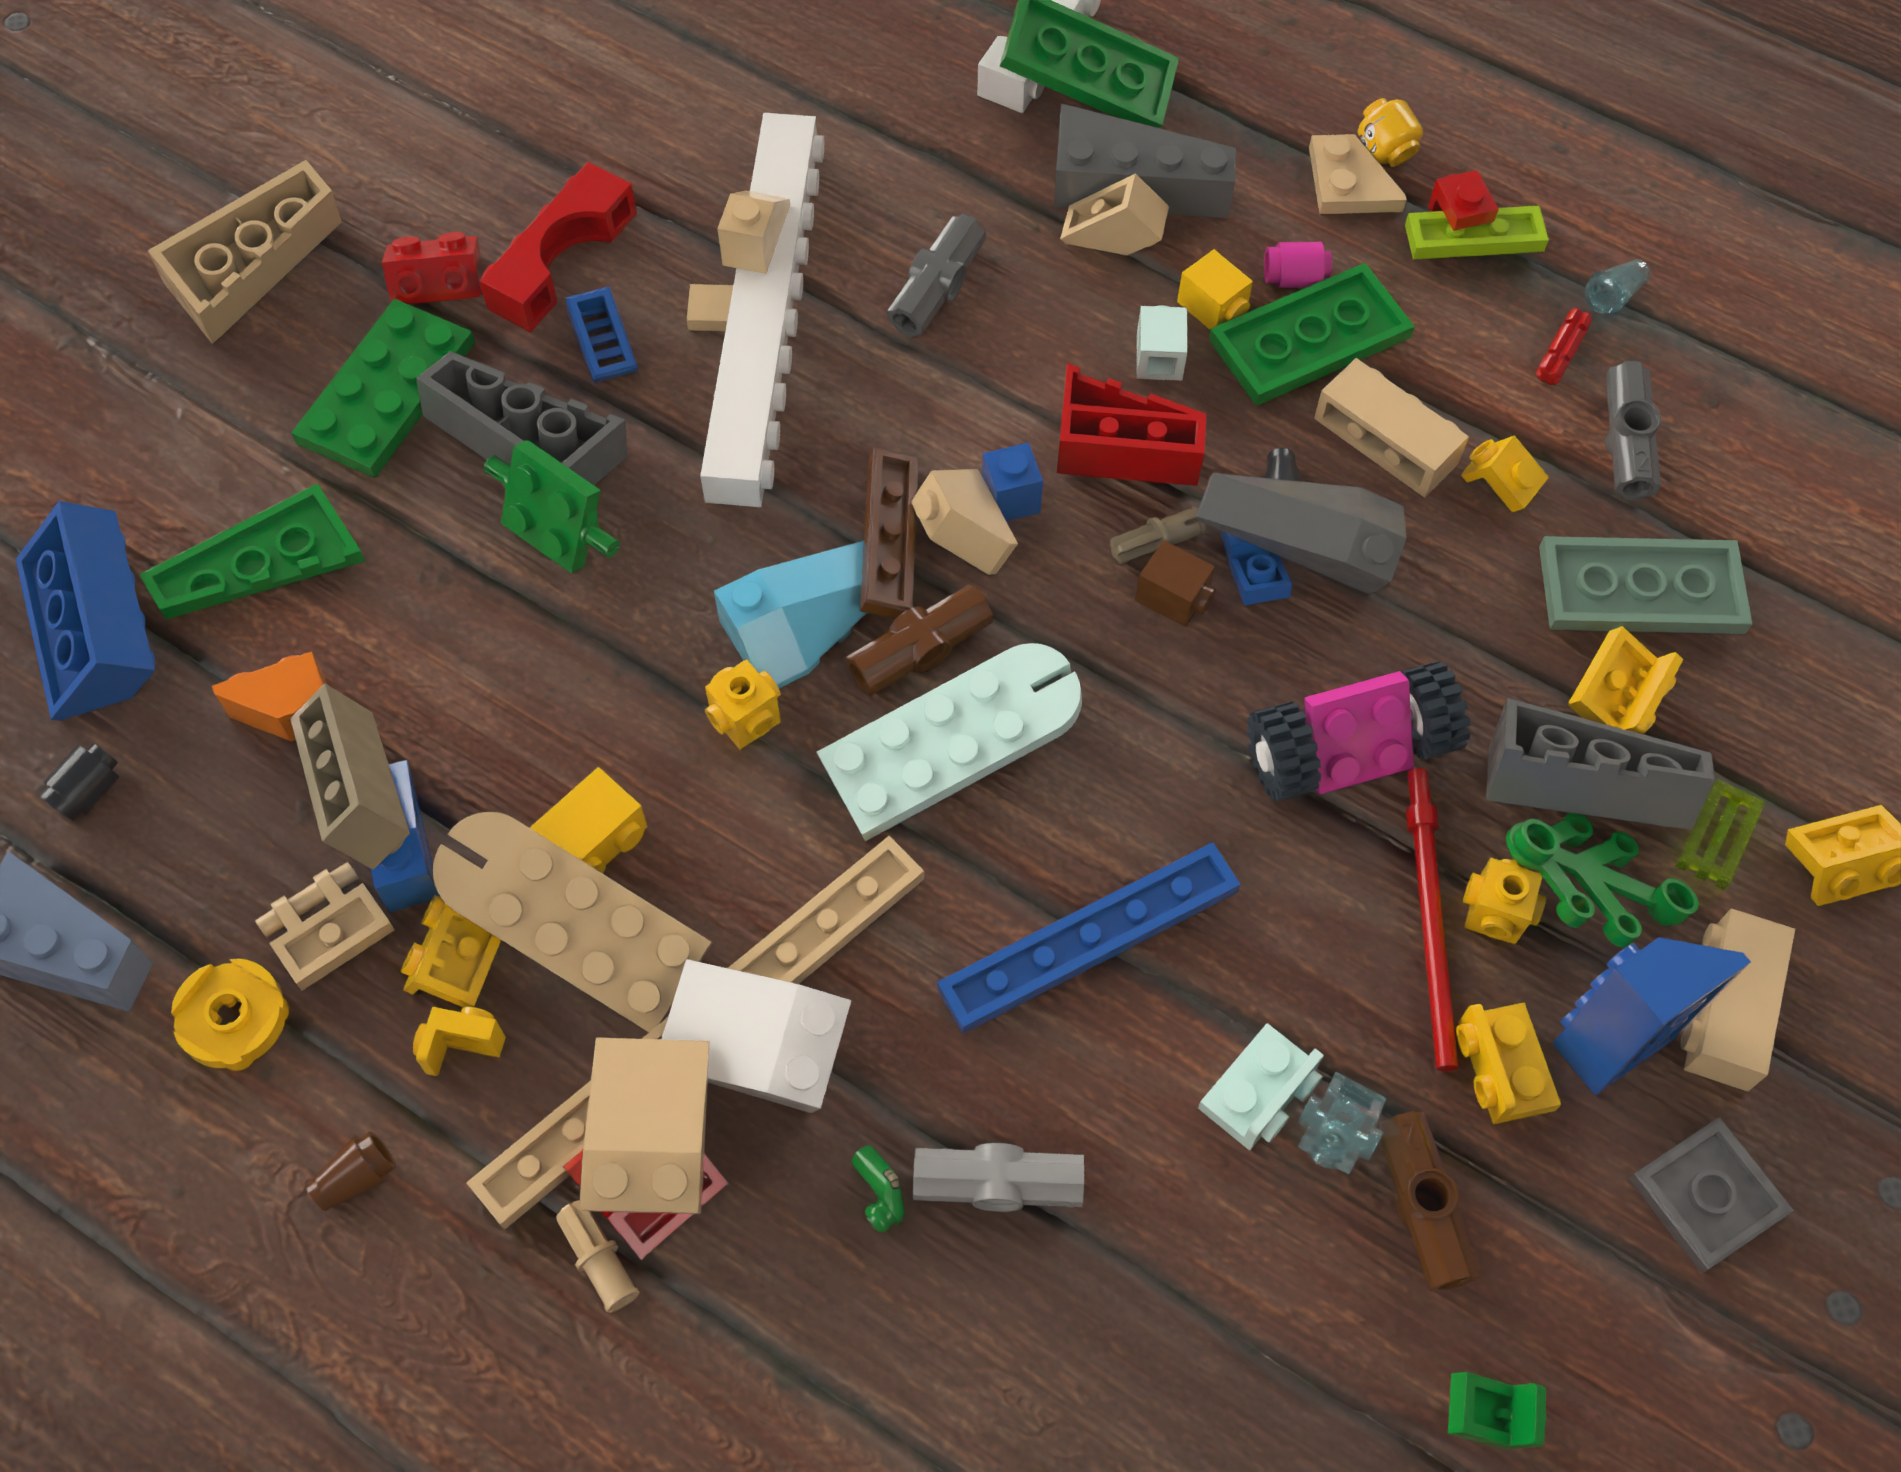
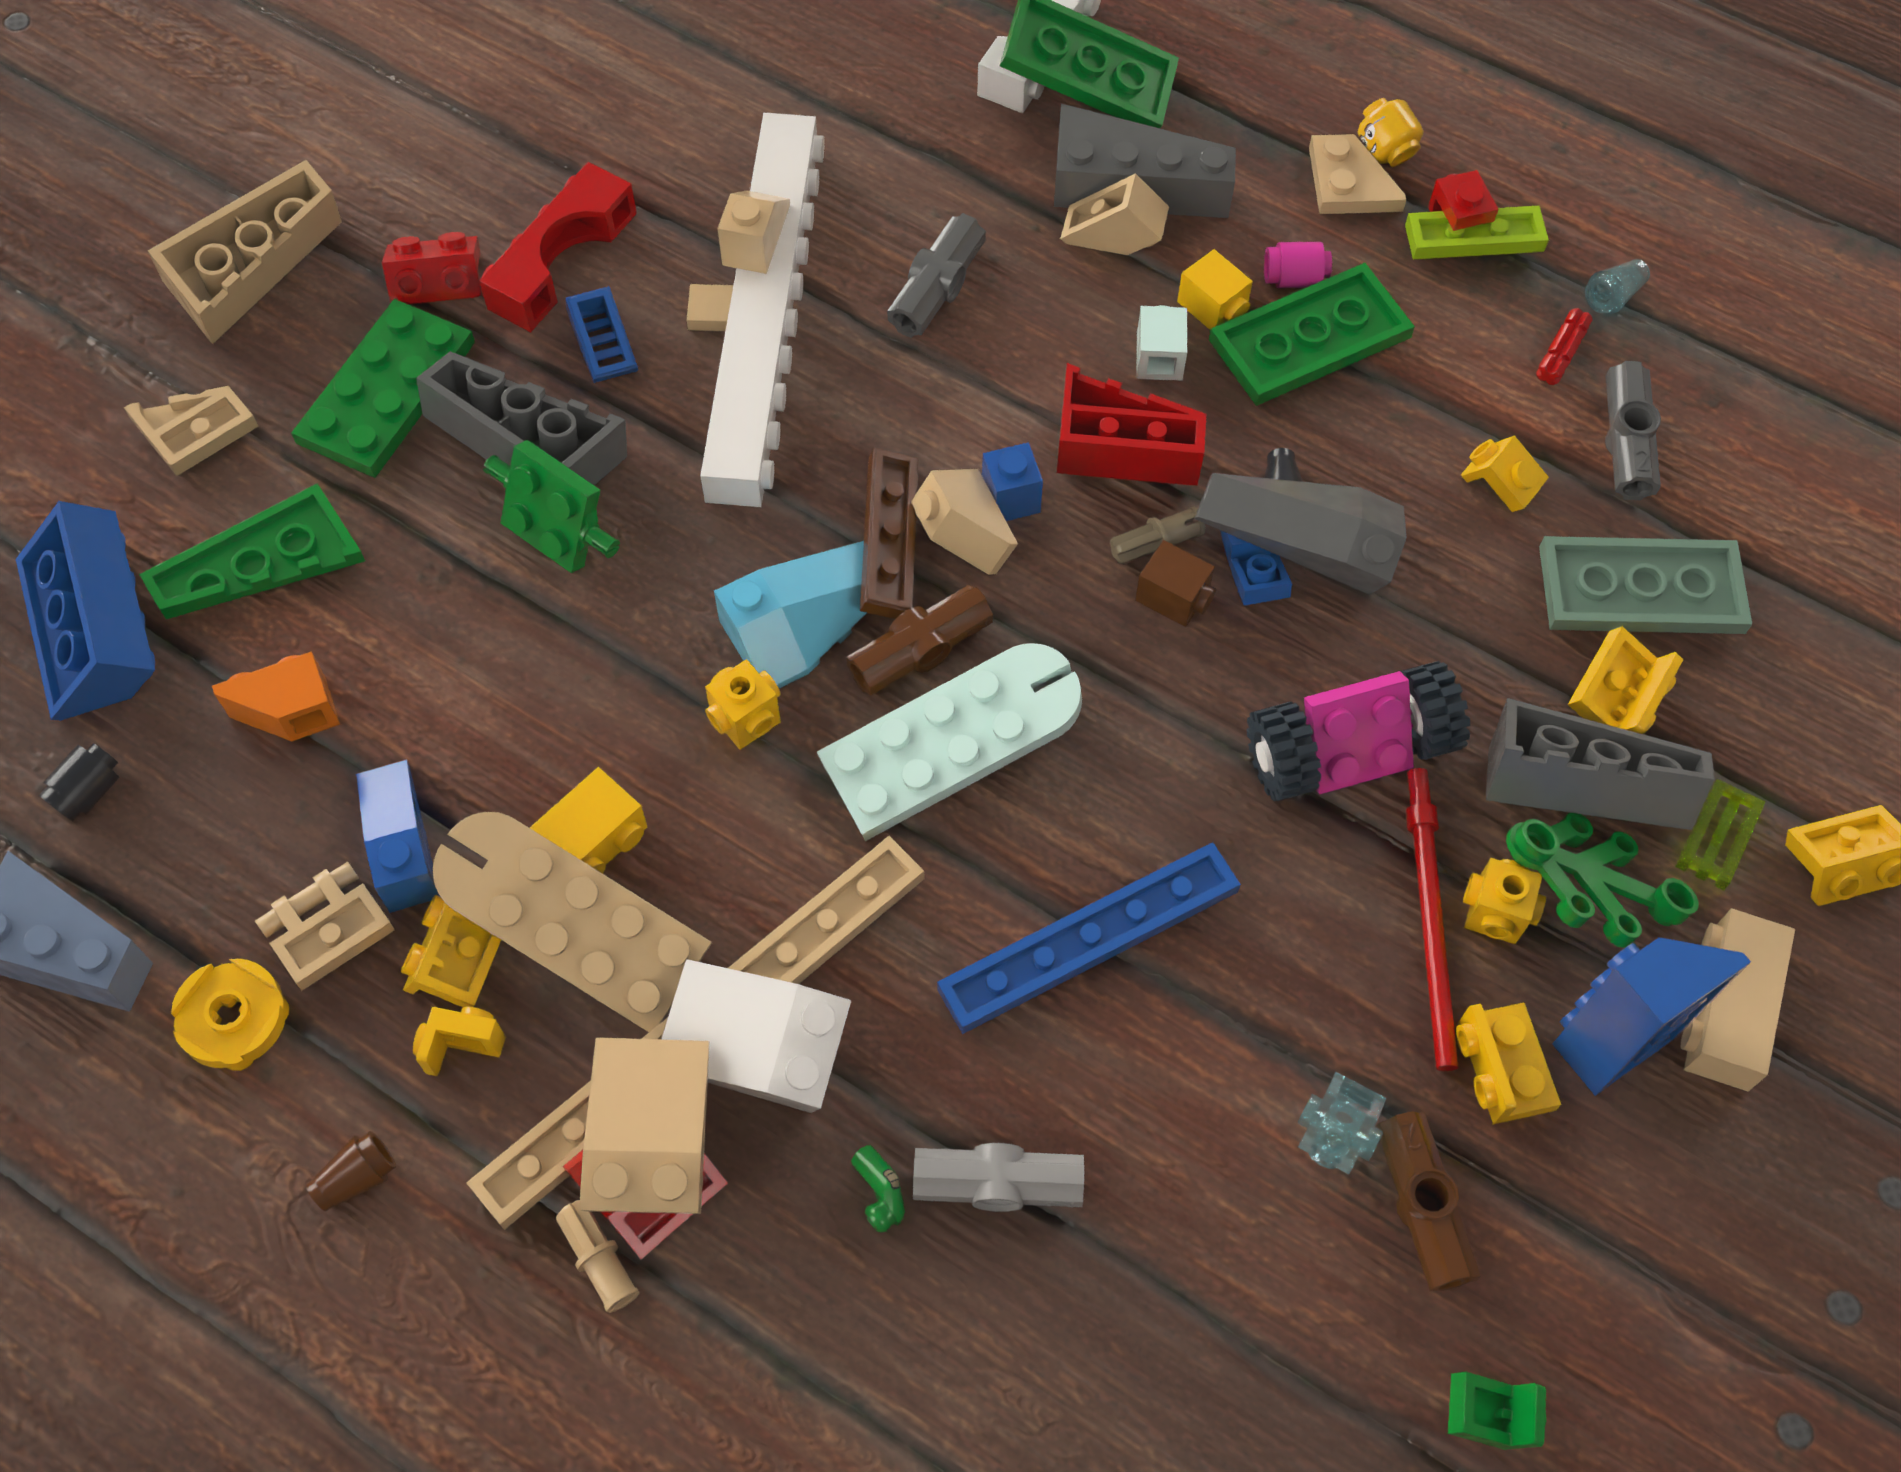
(193, 425): none -> tan wing
(349, 777): dark tan brick -> none
(1260, 1086): light aqua bracket -> none
(1391, 427): tan brick -> none
(1710, 1195): flat silver tile -> none

